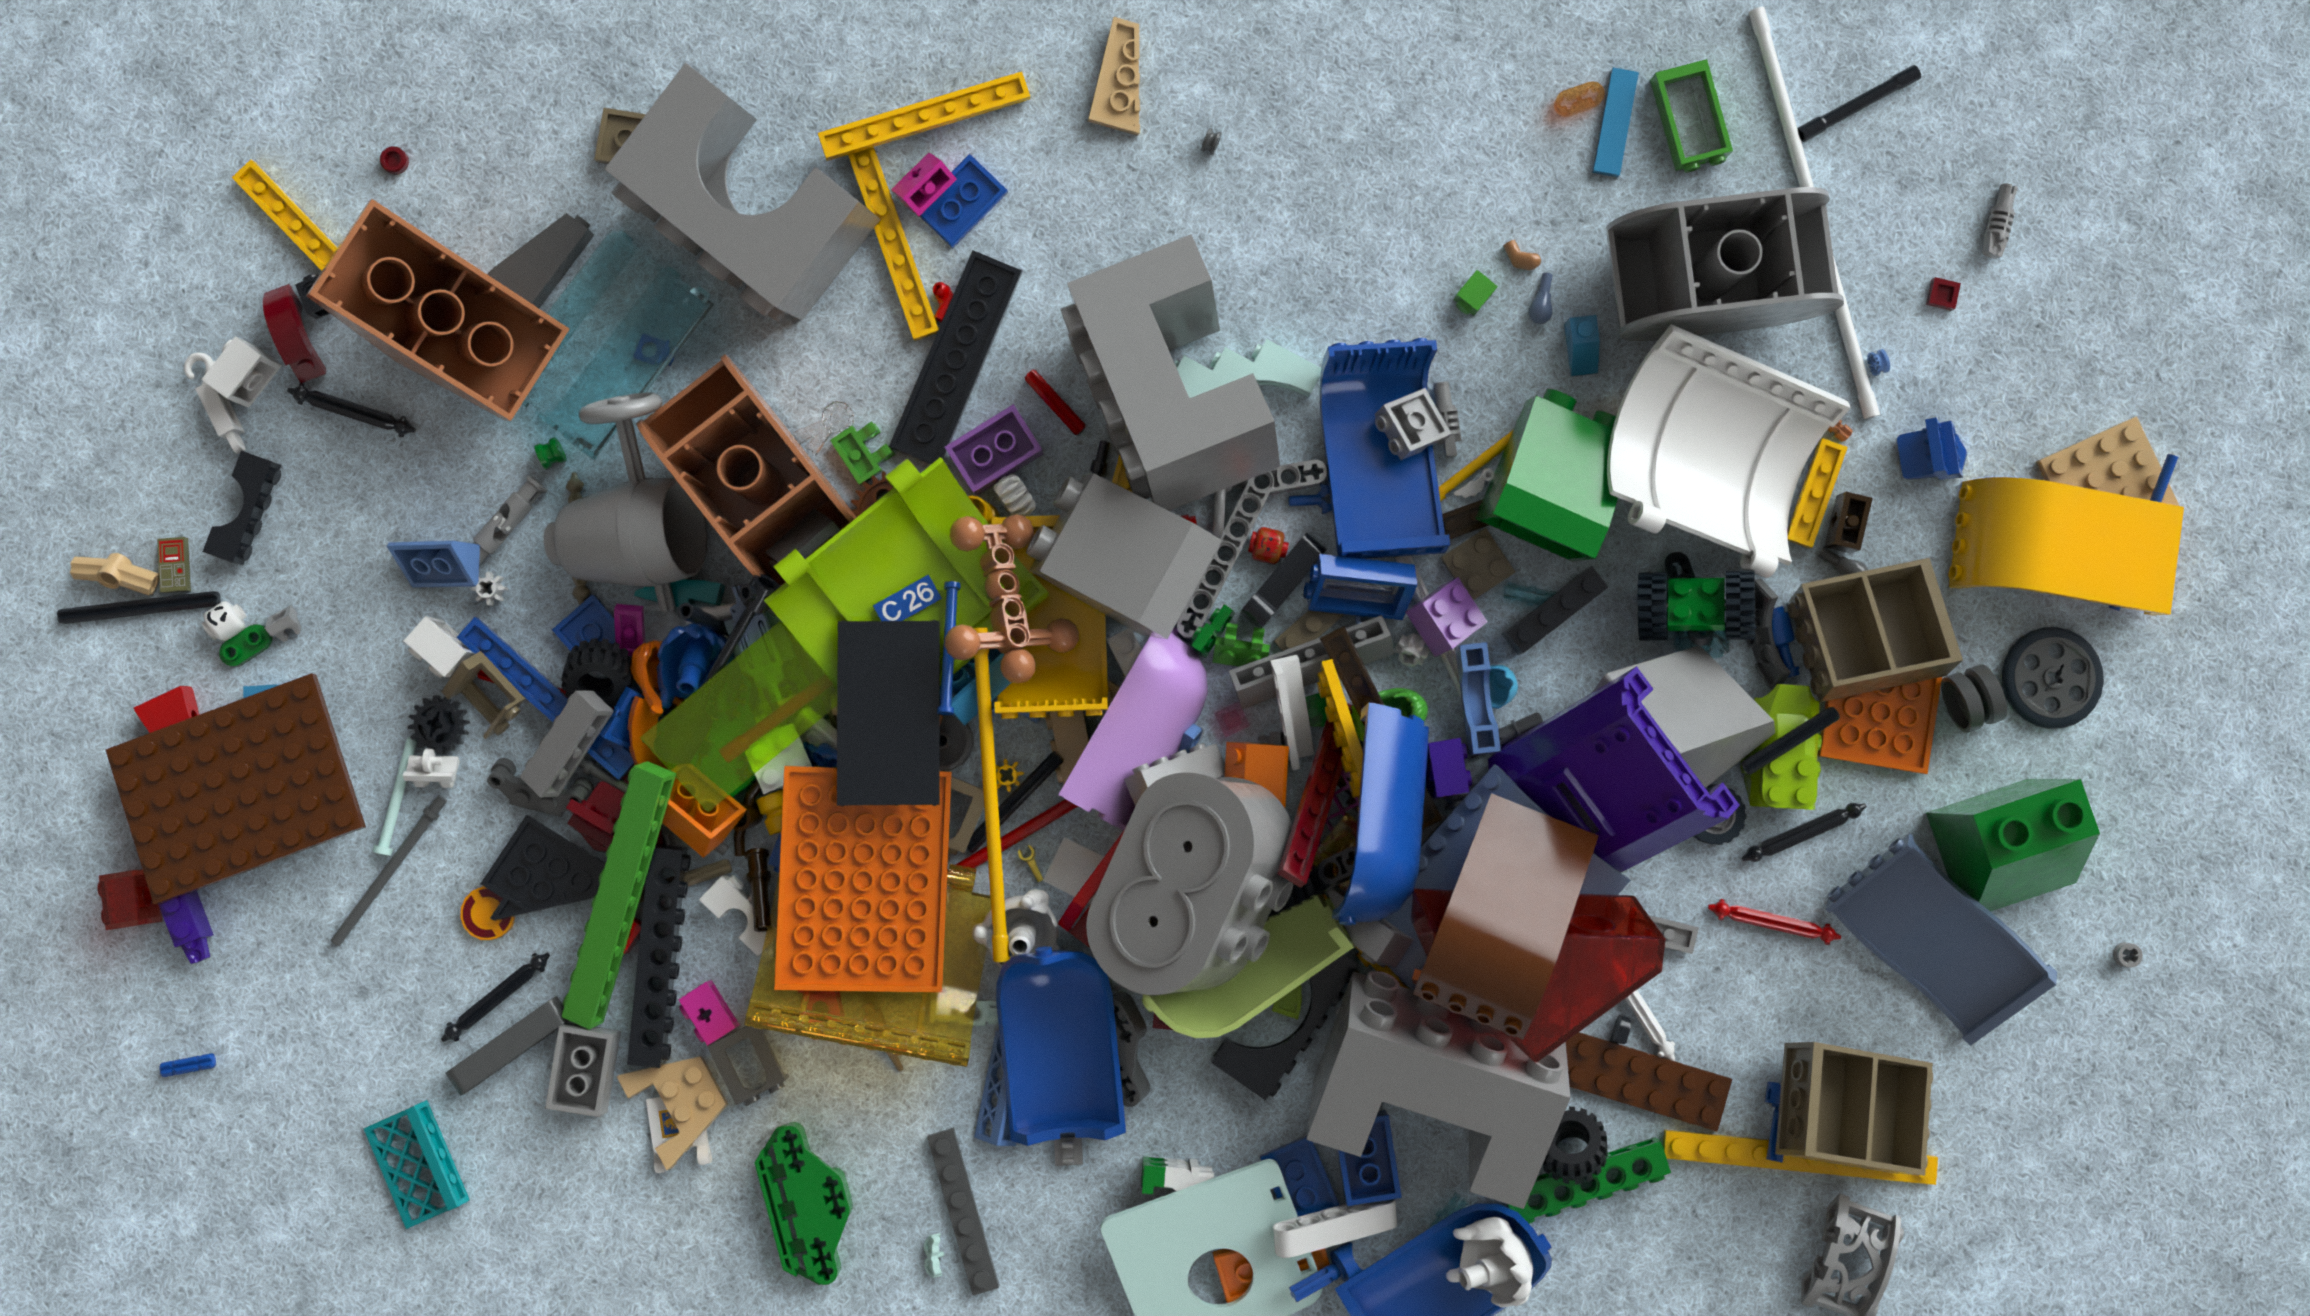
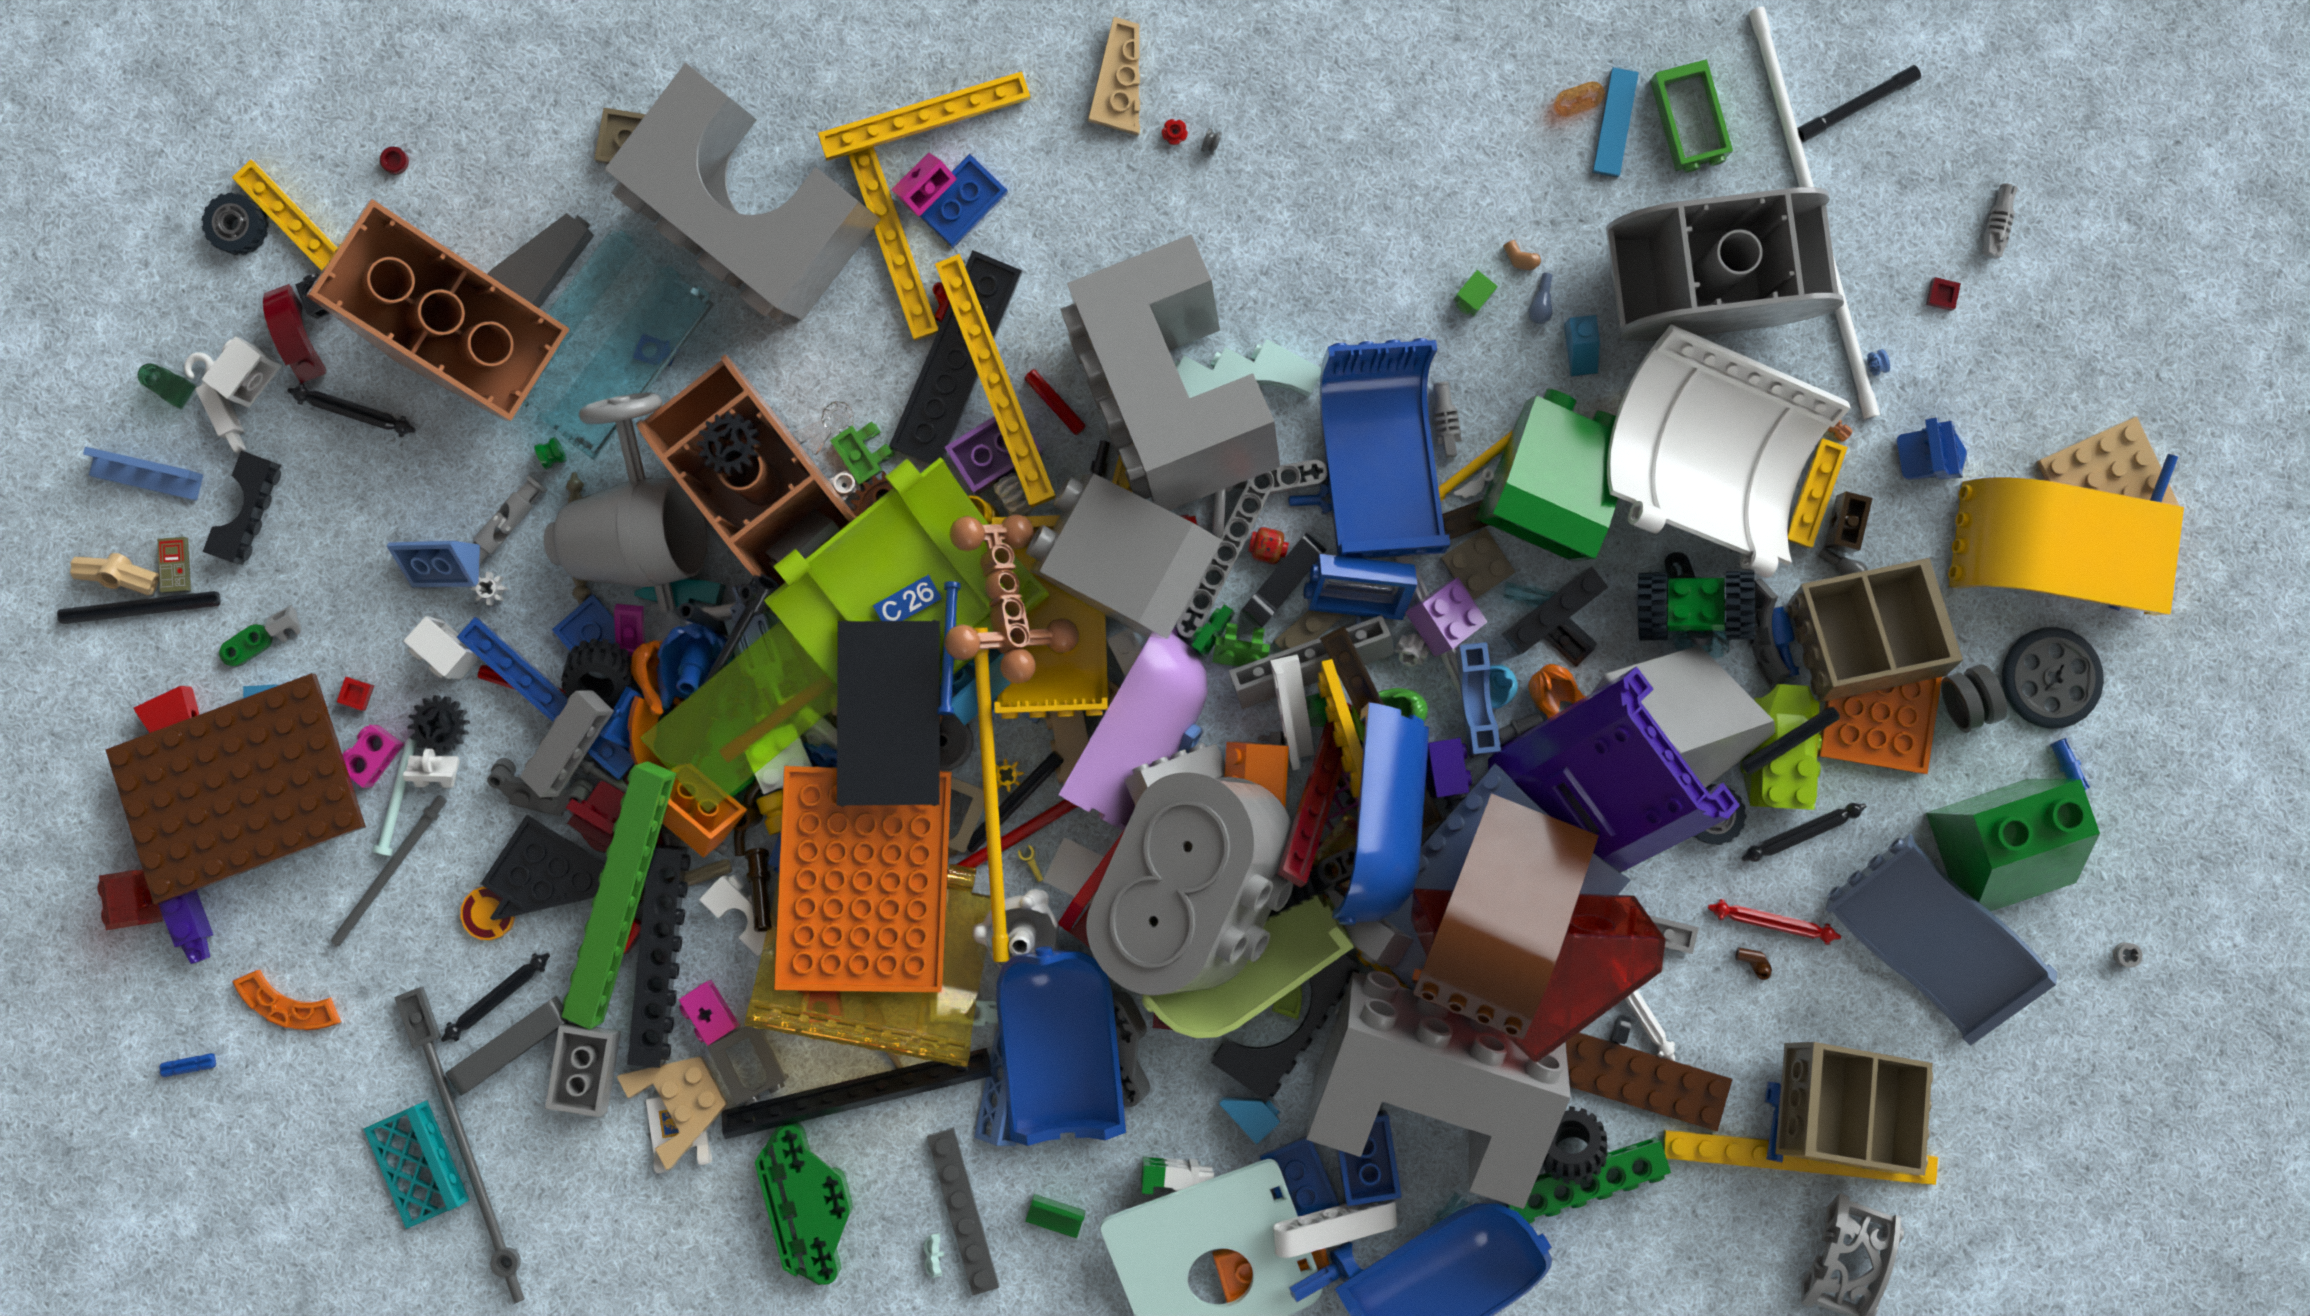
(144, 474): none -> medium blue fence
(168, 385): none -> clear green piece
(219, 219): none -> black wheel
(224, 621): white head -> none
(282, 1010): none -> orange tile
(355, 693): none -> red plate
(375, 761): none -> dark pink brick
(423, 1030): none -> dark grey bar
(463, 683): dark tan panel -> none
(724, 454): none -> black gear
(845, 477): none -> white plate
(852, 1094): none -> black plate
(995, 381): none -> yellow plate
(1055, 1216): none -> green panel
(1068, 1151): light grey tile -> none
(1181, 135): none -> red plate
(1231, 719): clear pink plate -> none
(1252, 1115): none -> dark azure slope
(1411, 424): light grey plate -> none
(1494, 1261): white piece -> none
(1551, 686): none -> orange hair
(1571, 641): none -> black slope
(1757, 961): none -> reddish brown arm
(2068, 762): none -> blue pin

